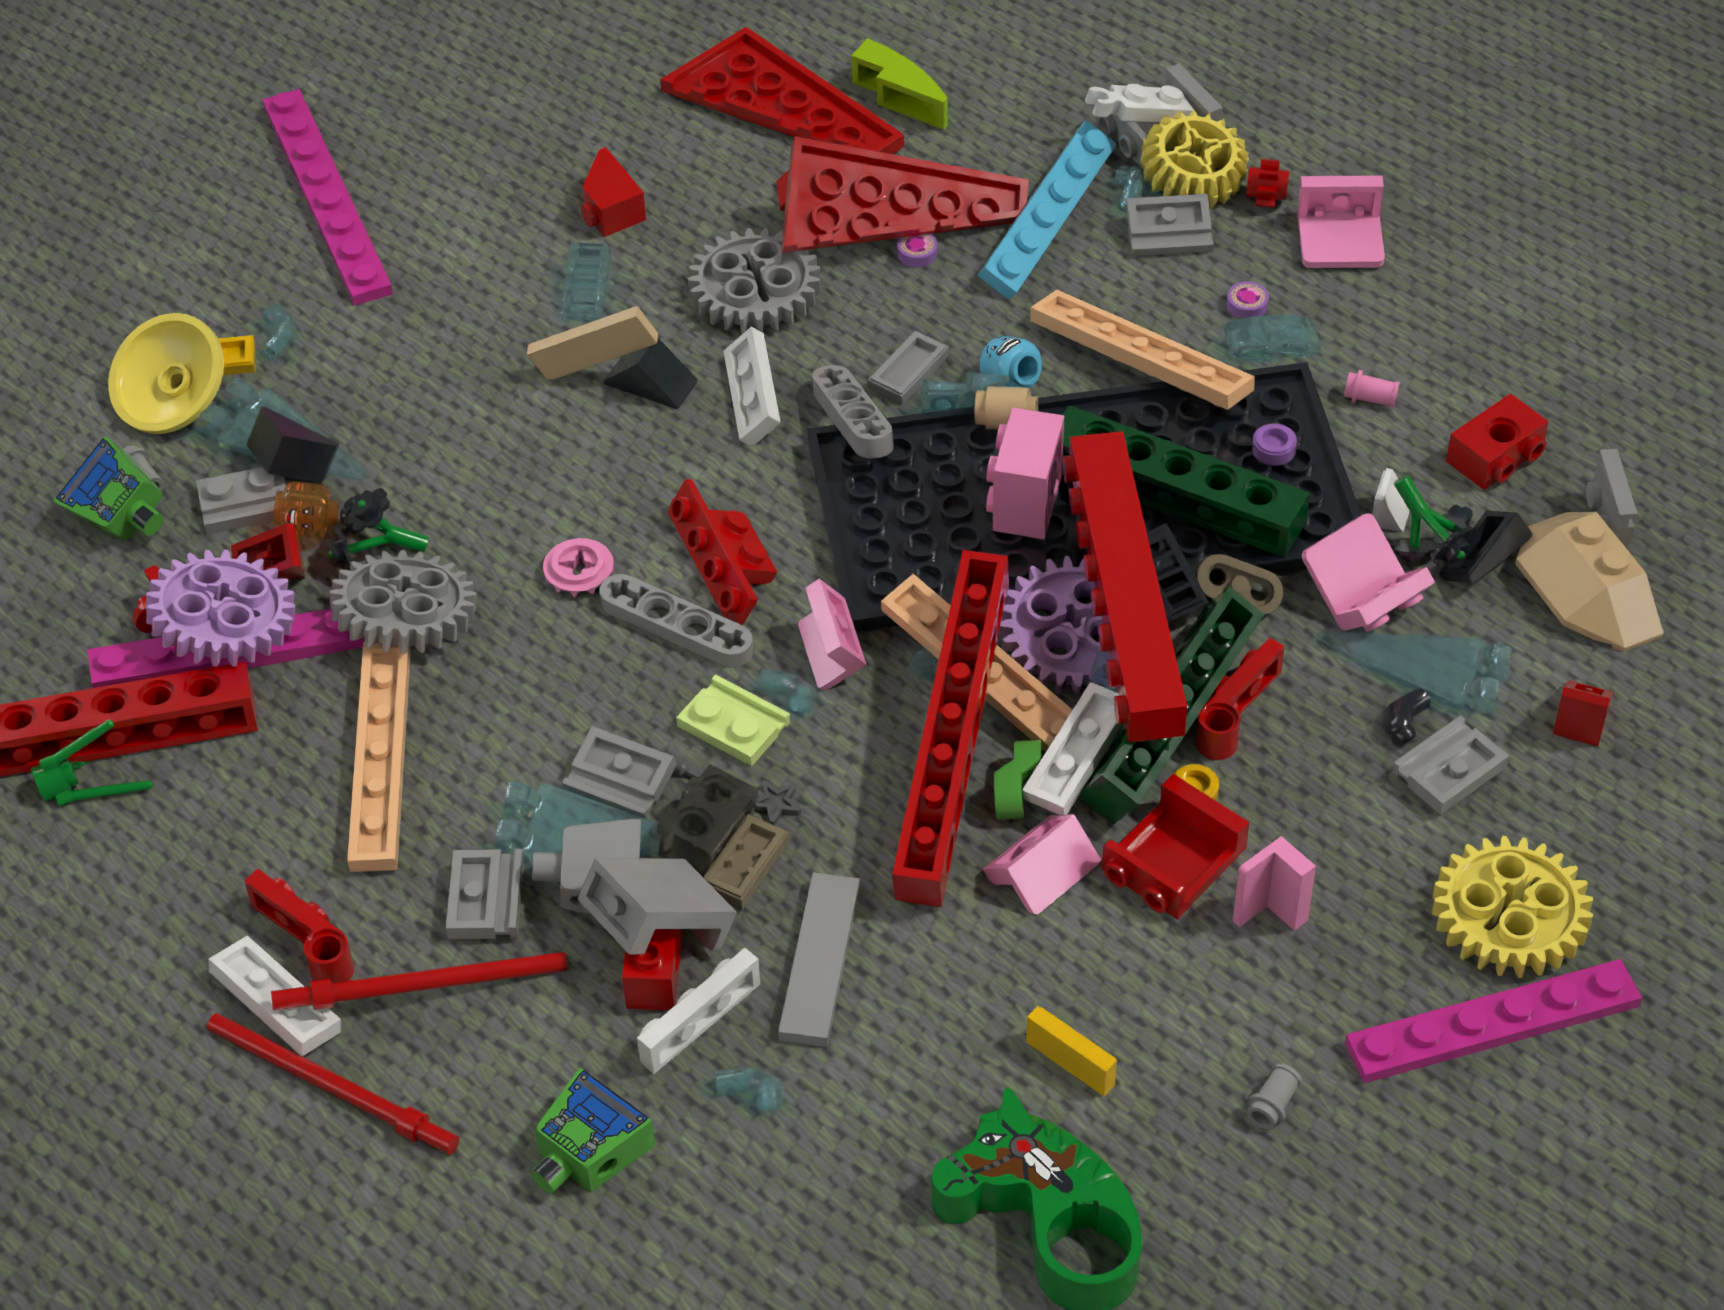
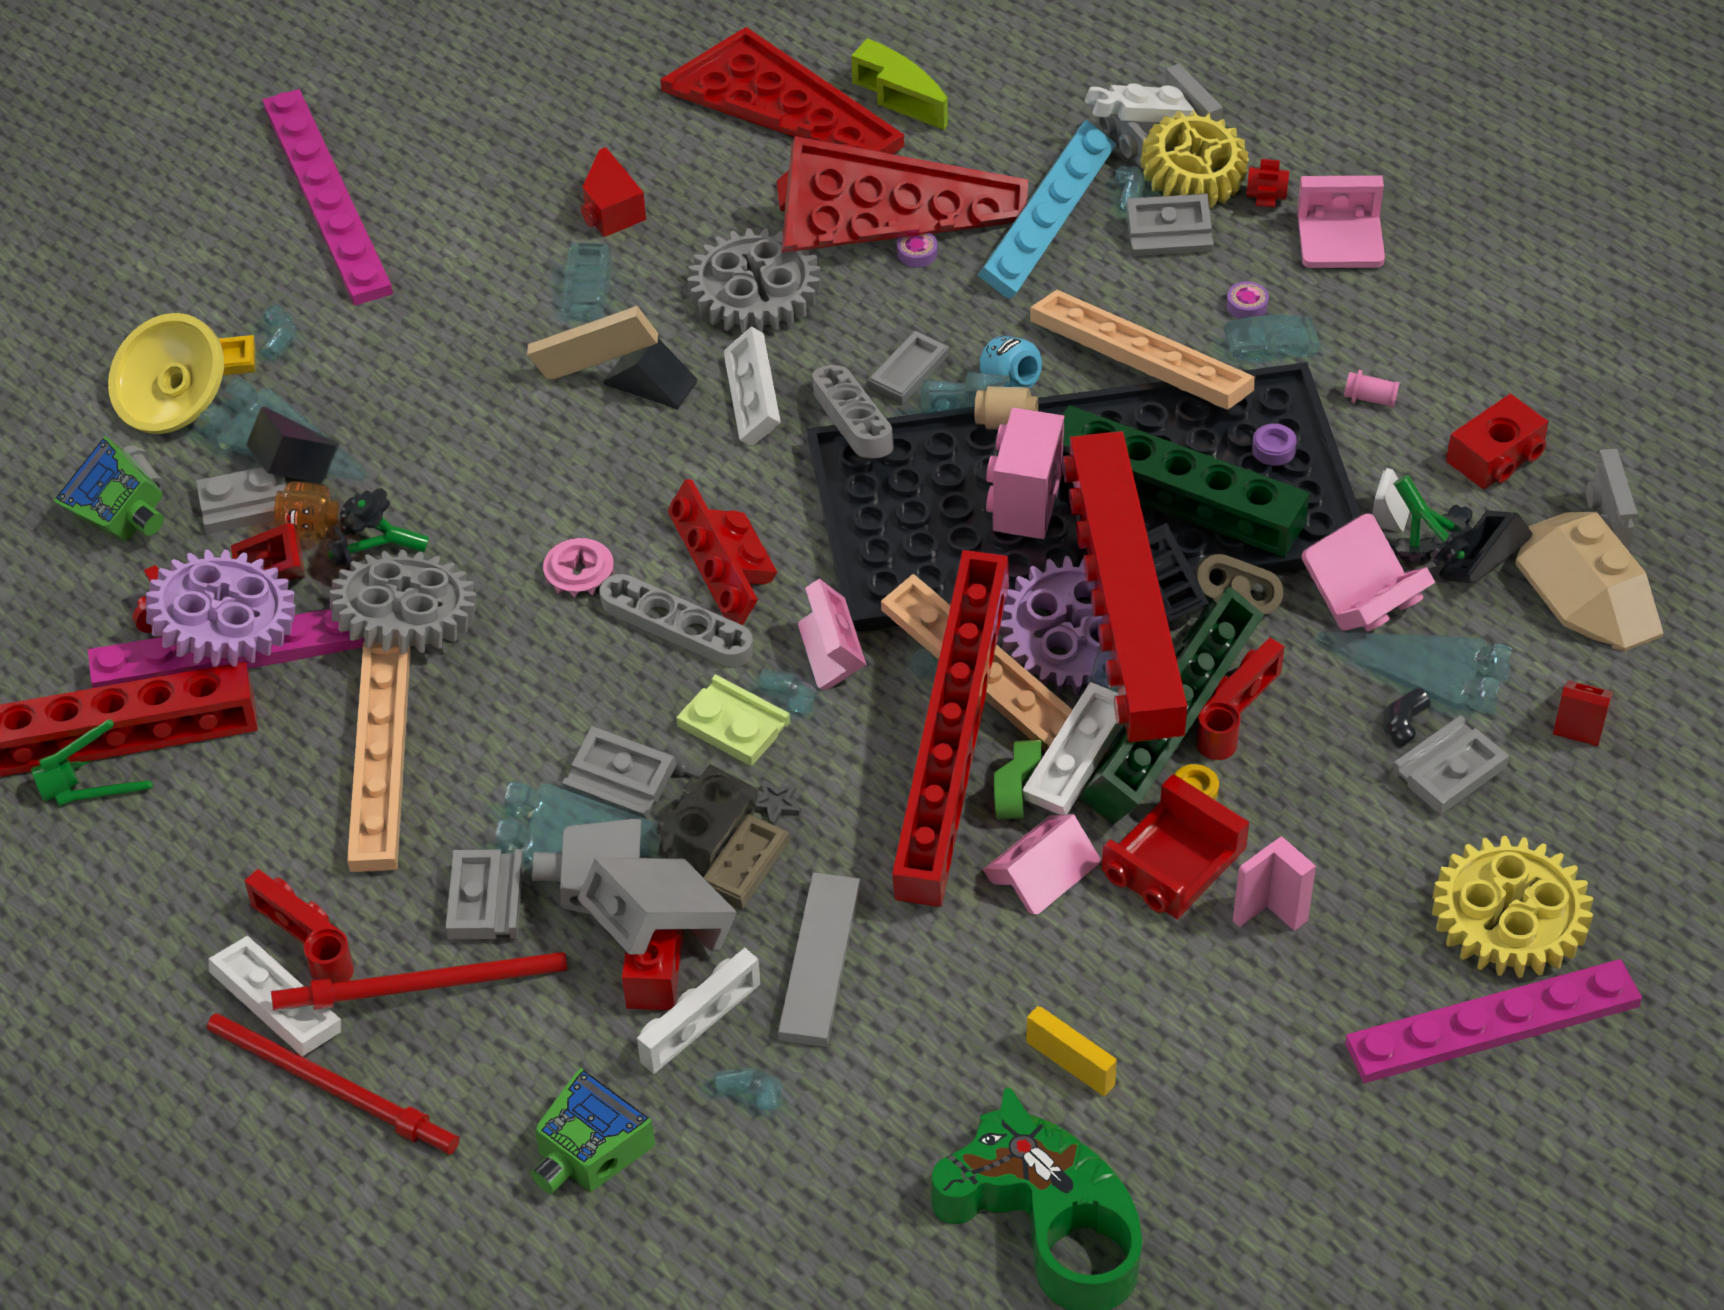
(1273, 1097): light grey pin -> none

